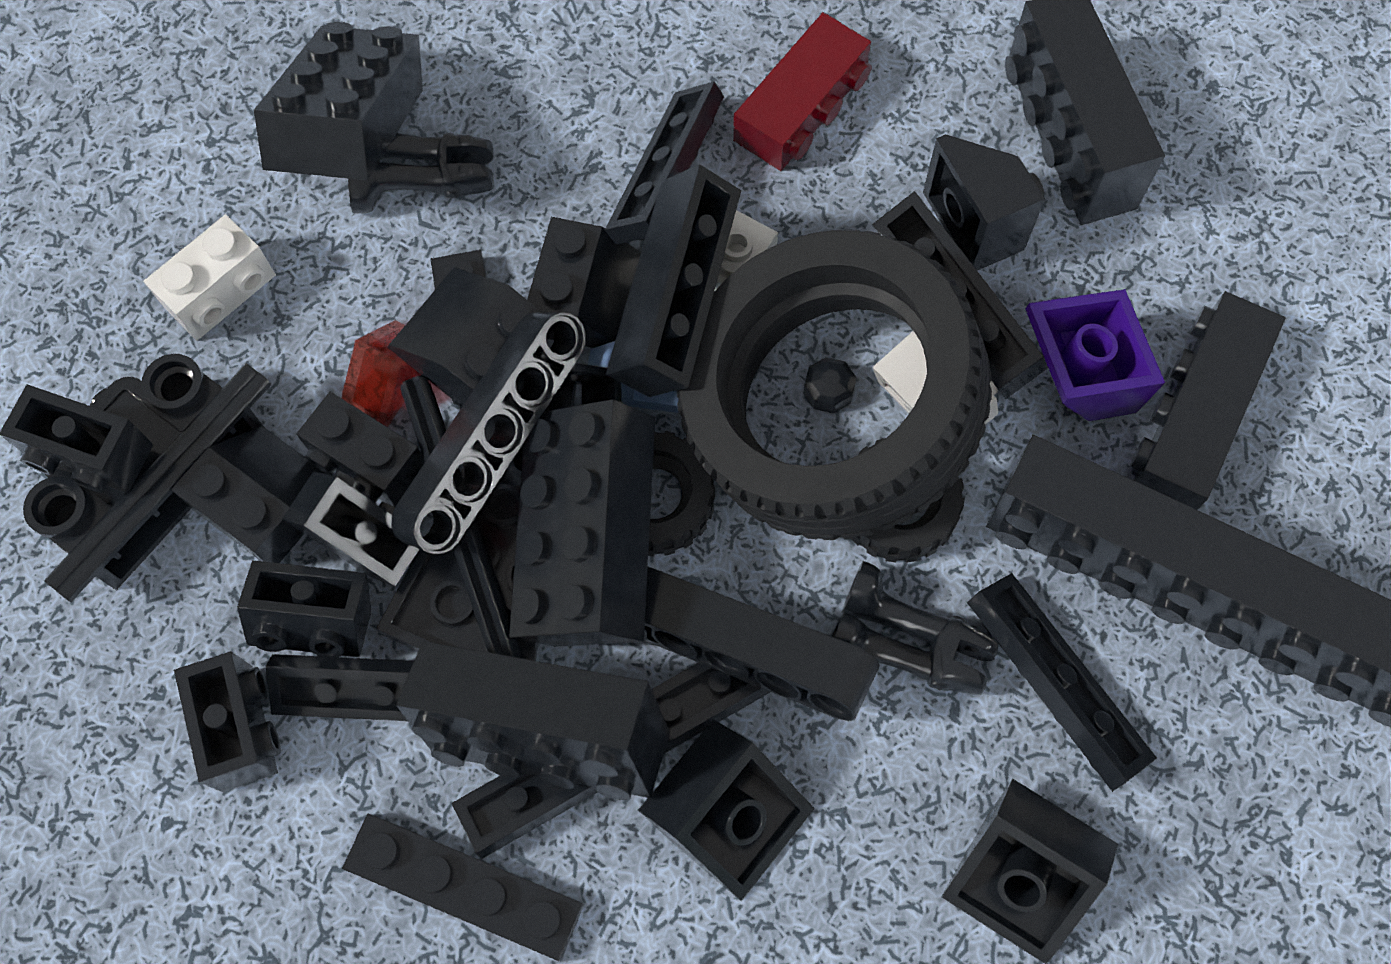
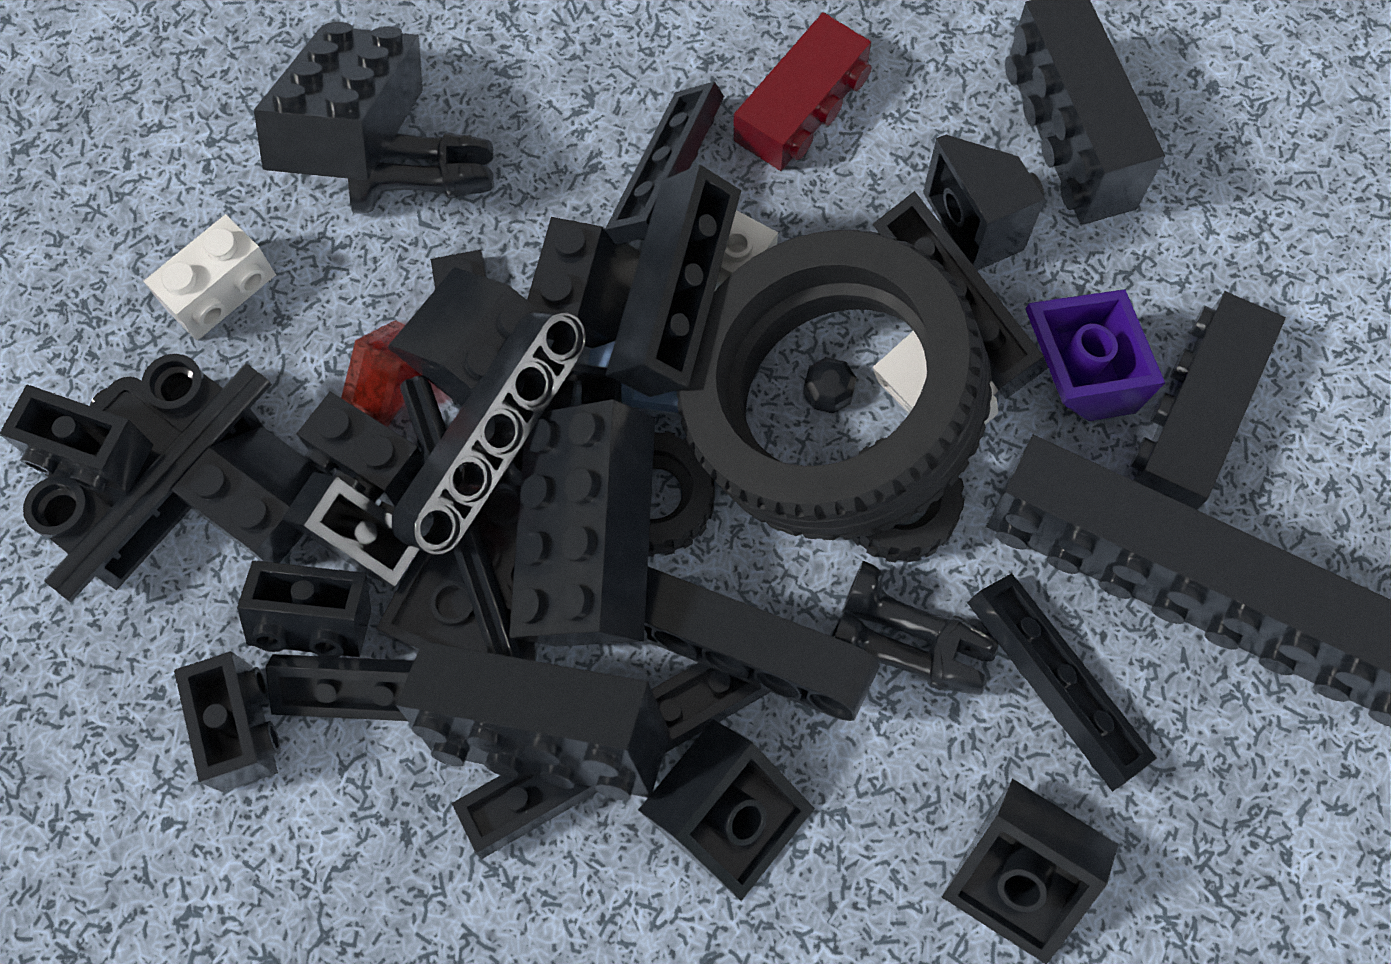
(463, 887): black plate -> none

